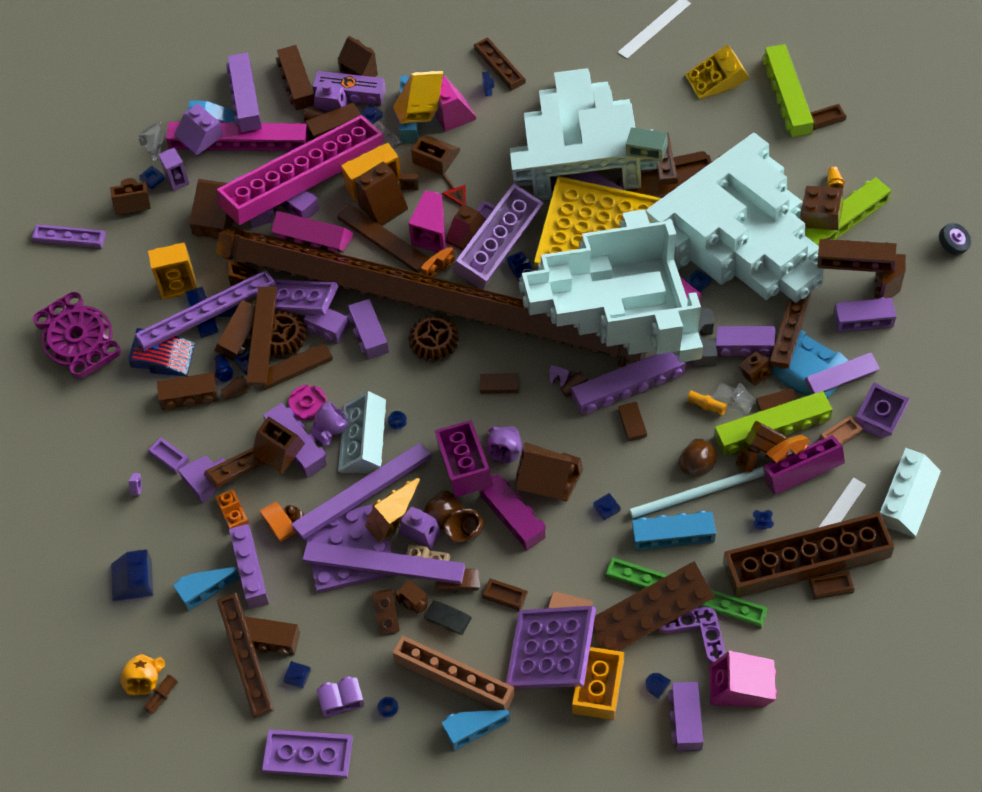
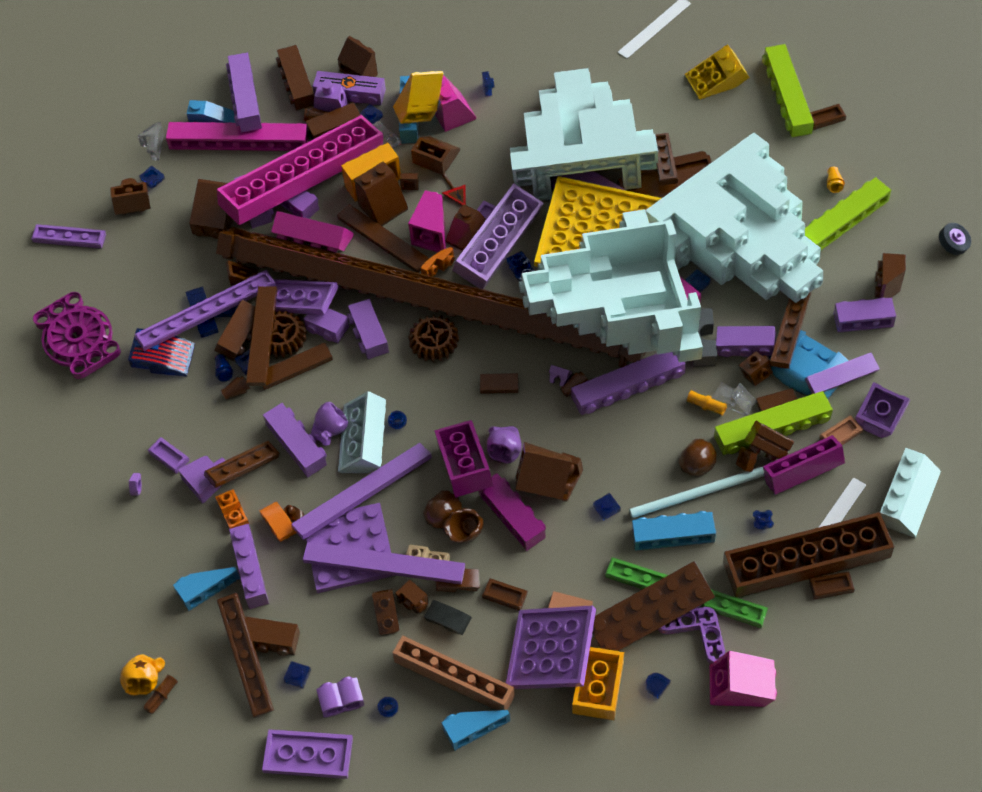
(132, 576): clear blue slope -> none
(172, 270): light orange brick -> none
(173, 169): medium lavender brick -> none
(187, 391): reddish brown brick -> none
(198, 129): medium lavender slope -> none
(276, 445): reddish brown slope -> none
(306, 401): dark pink tile -> none
(388, 513): slope -> none
(417, 526): medium lavender torso -> none
(499, 63): reddish brown tile -> none
(632, 421): reddish brown tile -> none
(646, 144): sand green brick -> none
(686, 716): medium lavender brick -> none
(794, 444): orange slope -> none
(822, 207): reddish brown brick -> none
(857, 255): reddish brown brick -> none

